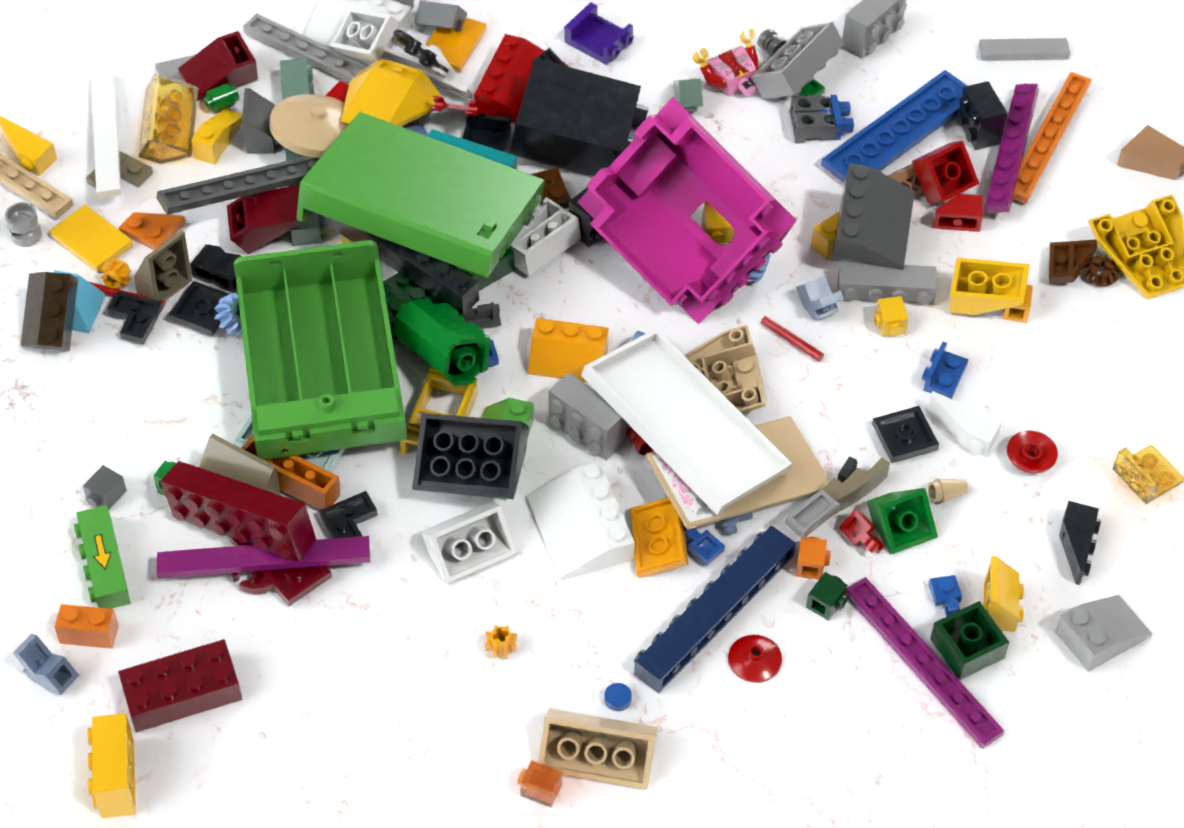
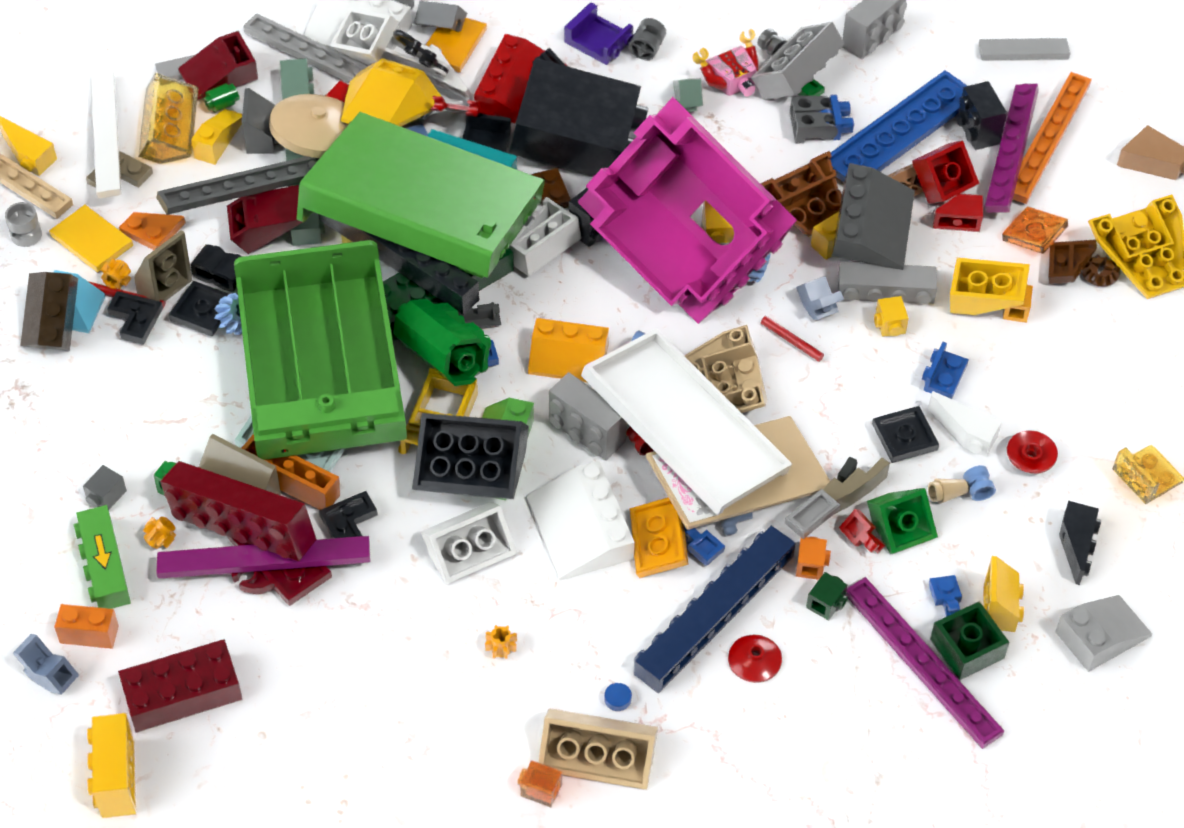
(159, 532): none -> light orange gear
(647, 39): none -> dark grey wheel
(808, 192): none -> dark orange wedge
(980, 485): none -> medium blue wheel
(1035, 230): none -> clear orange plate

